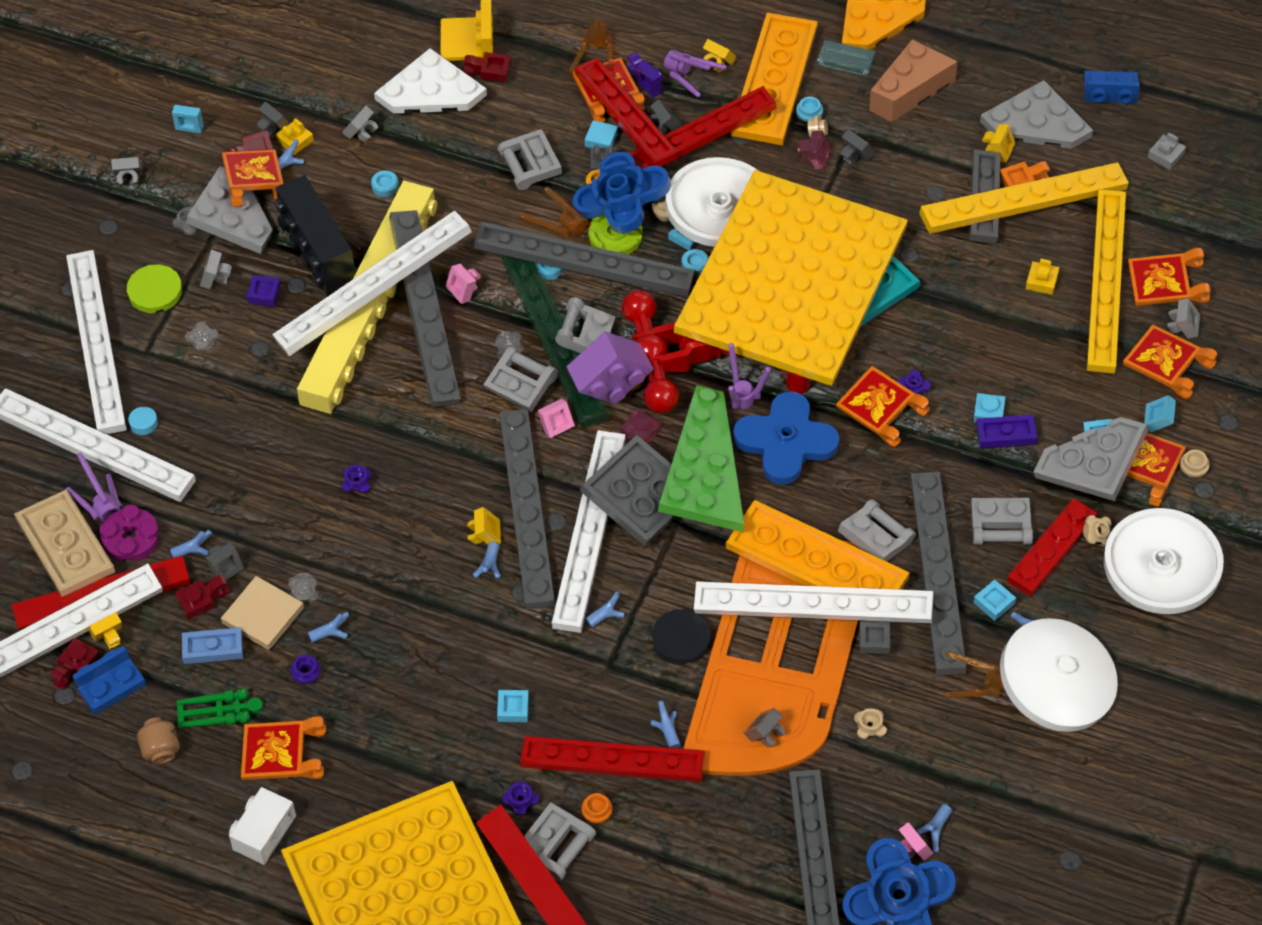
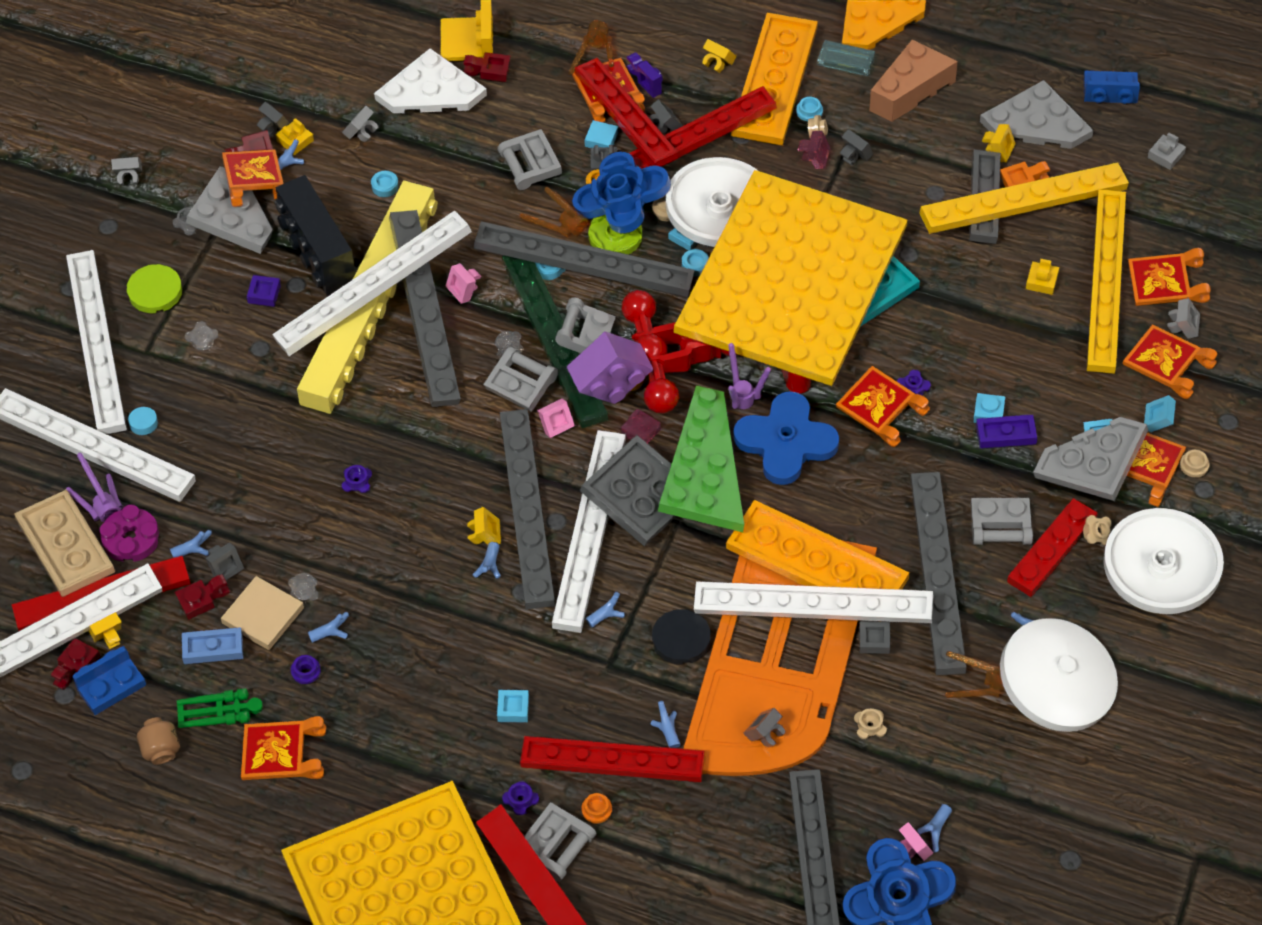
(187, 118): medium azure tile -> none
(215, 270): light grey tile -> none
(262, 825): white brick -> none
(681, 63): medium lavender plant -> none
(873, 538): light grey plate -> none
(994, 600): medium azure plate -> none

